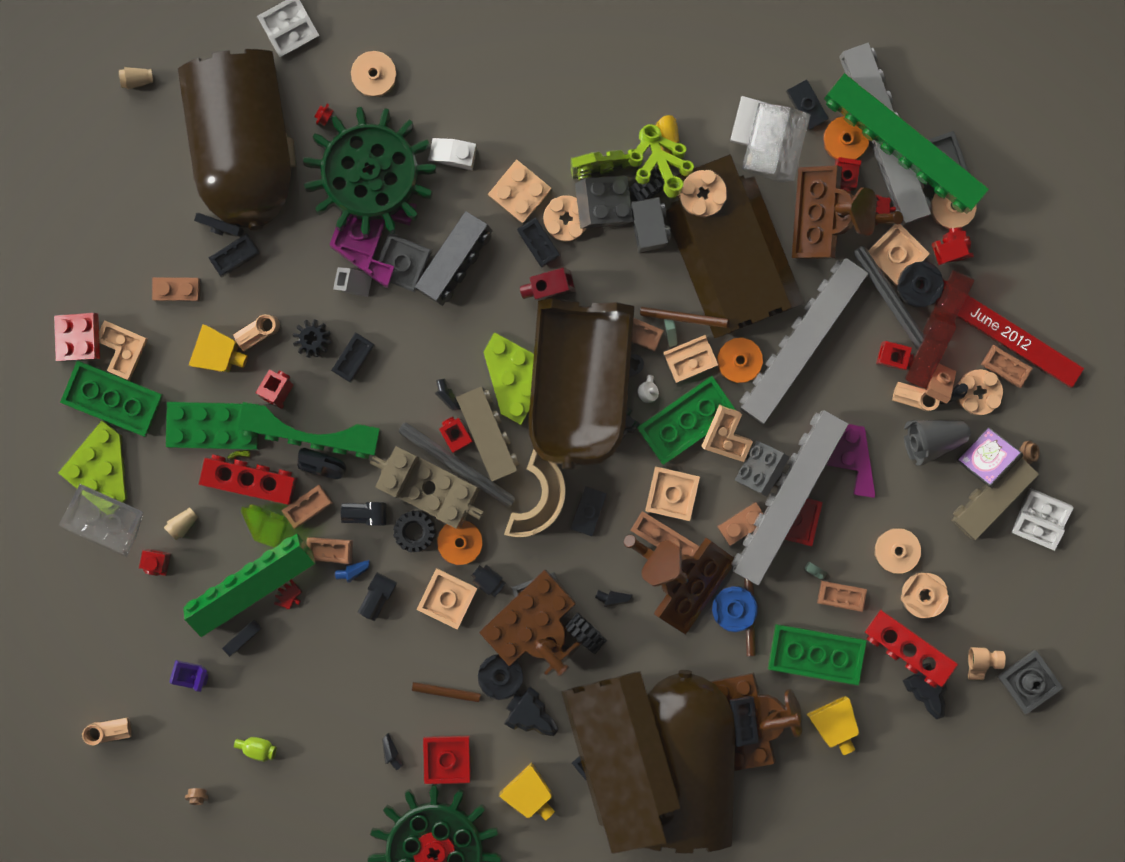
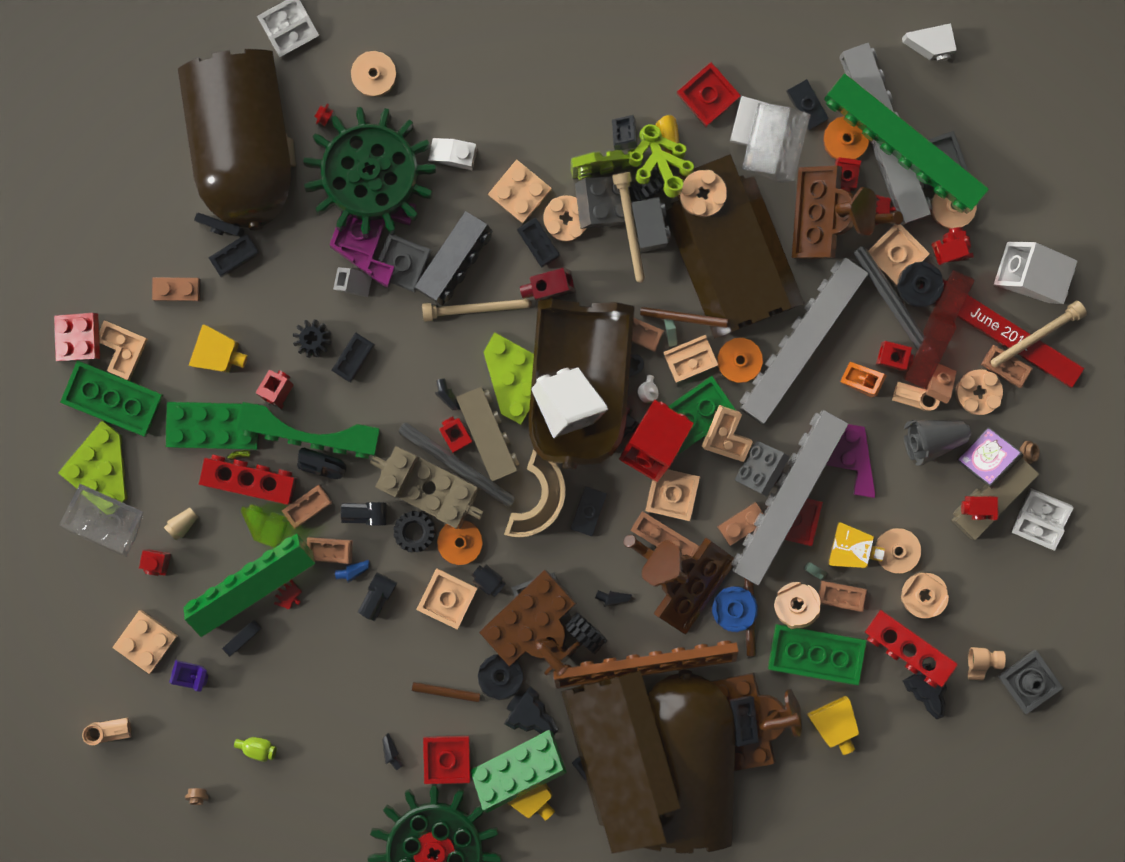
(135, 77): tan cone -> none
(145, 641): none -> light nougat plate
(255, 332): light nougat piece -> none
(431, 311): none -> tan piece
(518, 771): none -> plate
(567, 401): none -> white slope
(622, 182): none -> tan piece
(624, 133): none -> black plate
(653, 664): none -> dark orange plate
(656, 440): none -> red slope
(708, 94): none -> red plate
(785, 601): none -> light nougat plate
(853, 548): none -> yellow torso
(863, 379): none -> orange slope
(932, 42): none -> white slope
(958, 392): black bar -> none
(980, 507): none -> red brick
(1035, 271): none -> white slope
(1074, 312): none -> tan piece

